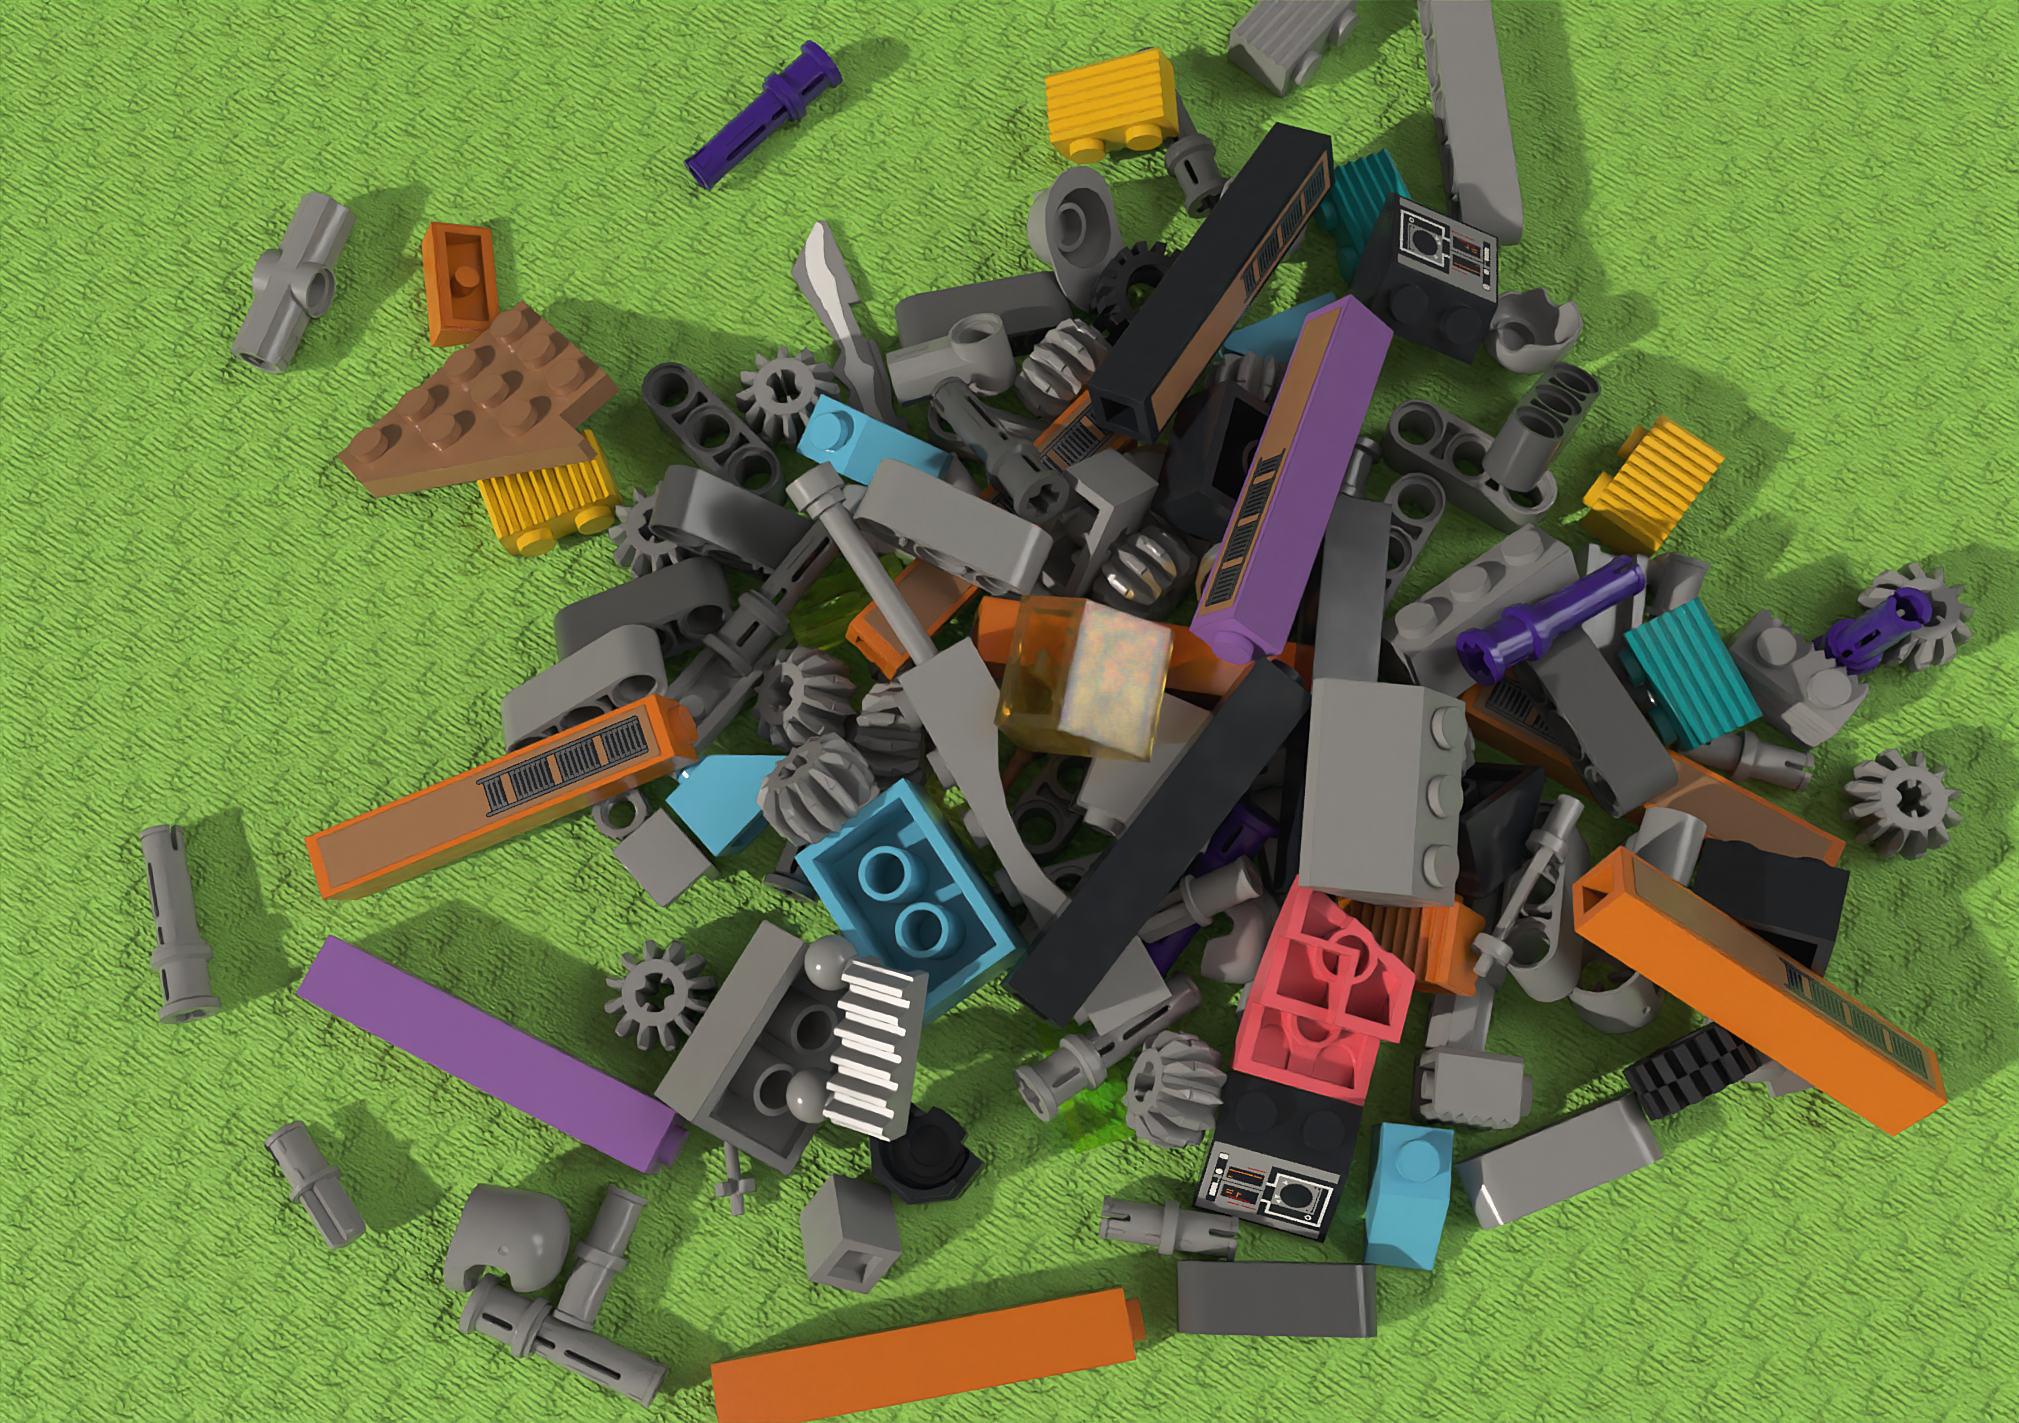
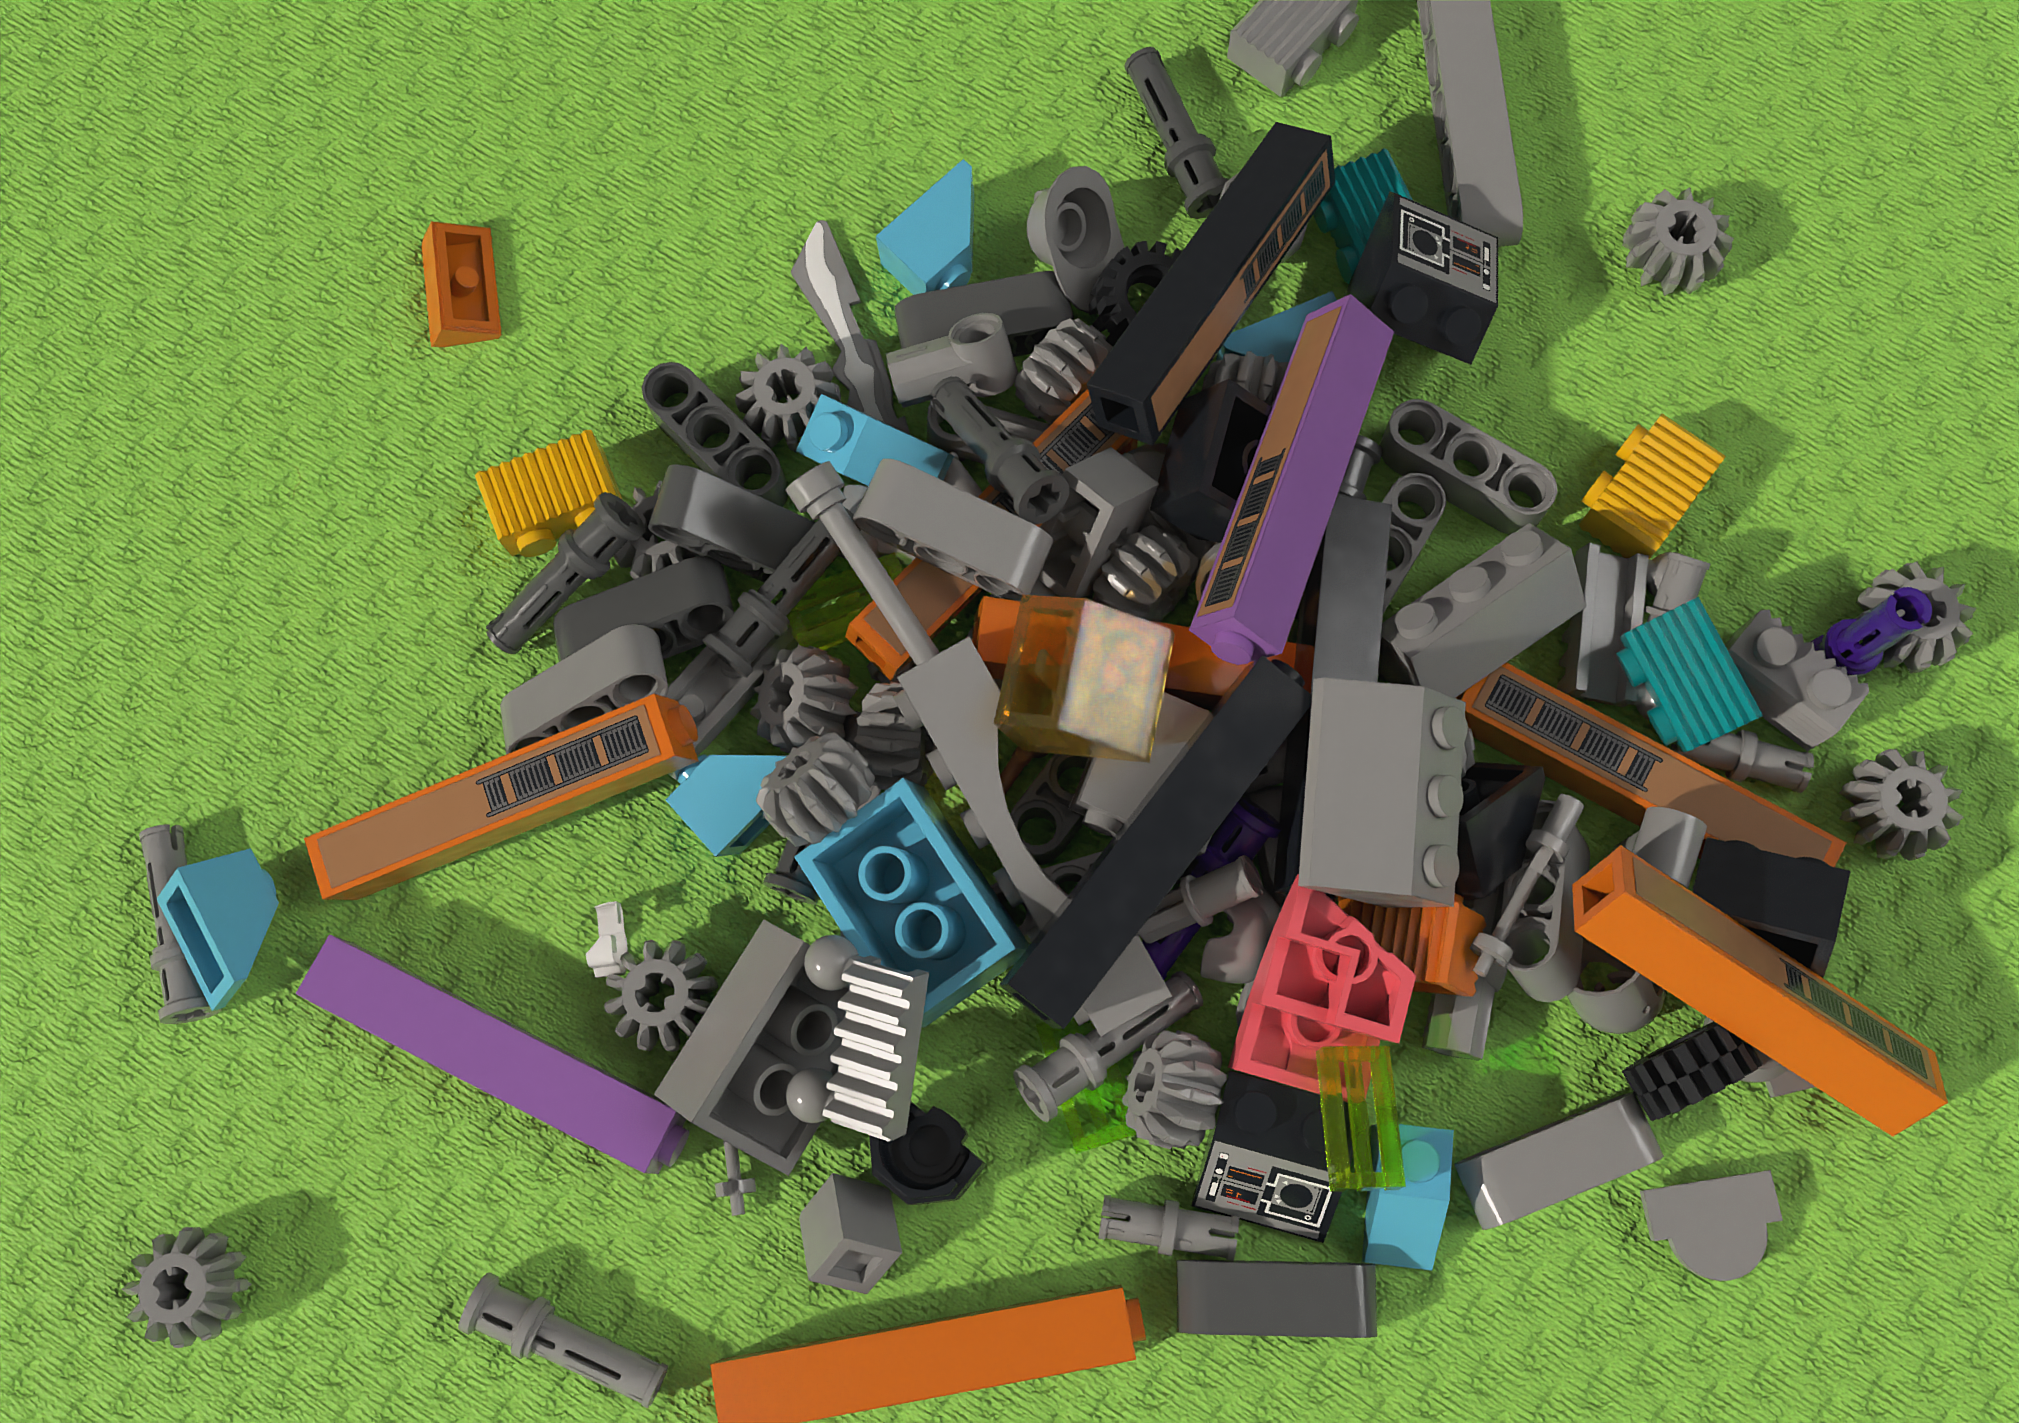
(164, 1293): none -> light grey gear
(220, 919): none -> medium azure slope
(293, 283): light grey piece -> none
(315, 1185): light grey axle -> none
(487, 413): medium nougat wing -> none
(511, 1231): light grey helmet -> none
(581, 556): none -> dark grey pin
(599, 1258): light grey pin -> none
(601, 812): light grey axle -> none
(612, 941): none -> white piece
(664, 859): light grey panel -> none
(782, 100): dark purple pin -> none
(933, 238): none -> medium azure slope
(1112, 106): yellow brick -> none
(1333, 1117): none -> clear neon green tile
(1470, 1089): light grey brick -> none
(1528, 629): dark purple pin -> none
(1531, 331): light grey hair -> none
(1541, 426): dark grey beam -> none
(1597, 724): dark grey beam -> none
(1677, 241): none -> light grey gear
(1715, 1223): none -> light grey piece

